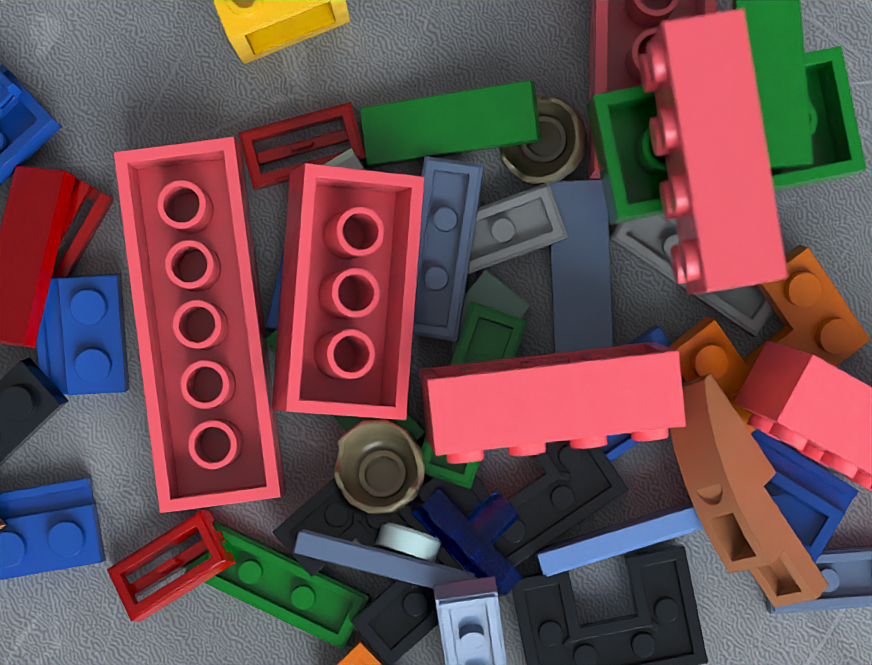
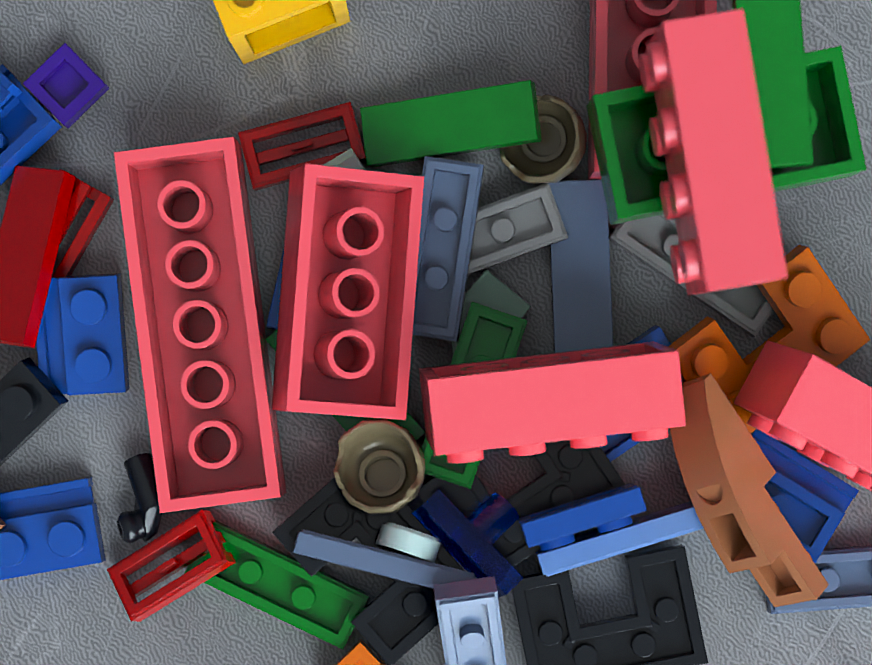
(66, 85): none -> dark purple plate
(146, 517): none -> black arm
(603, 510): none -> blue plate

